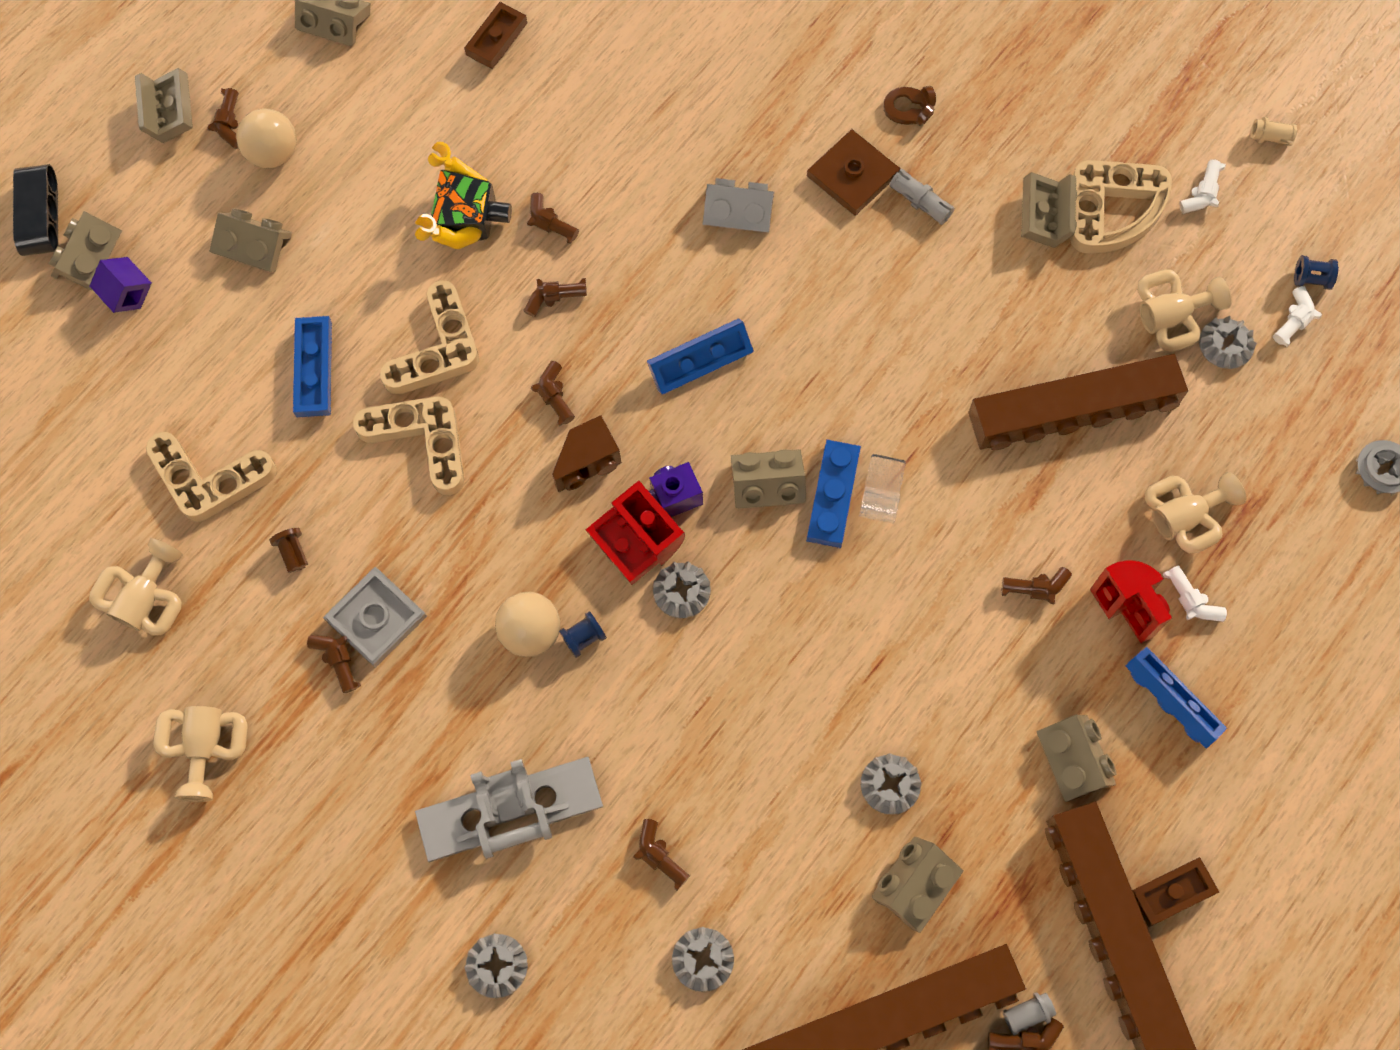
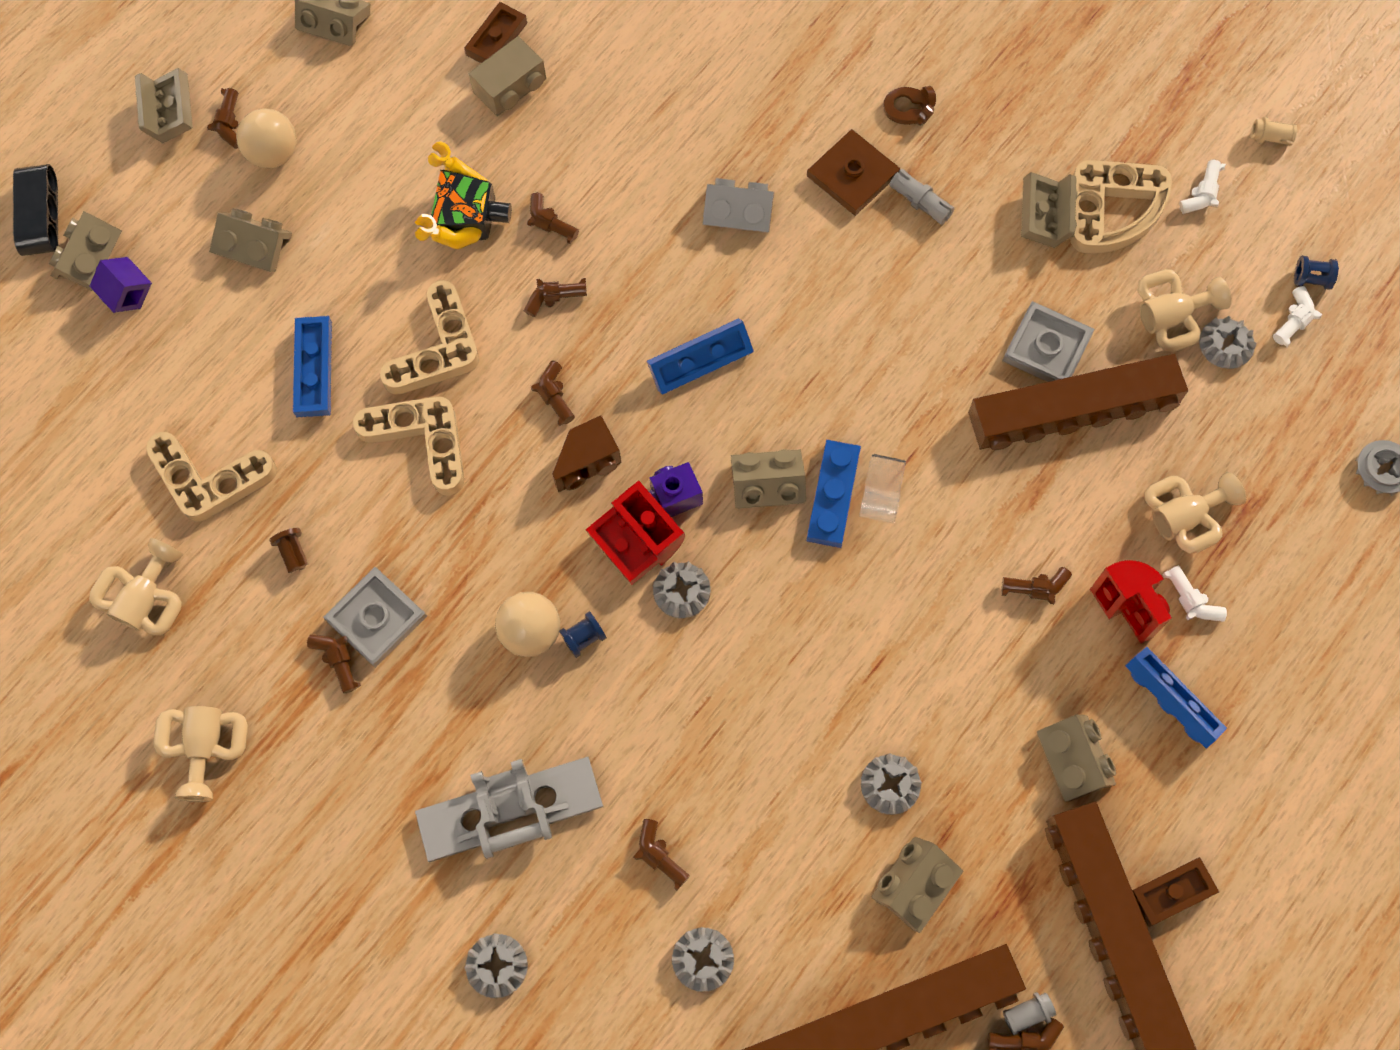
(507, 76): none -> dark tan brick
(1048, 344): none -> light grey tile

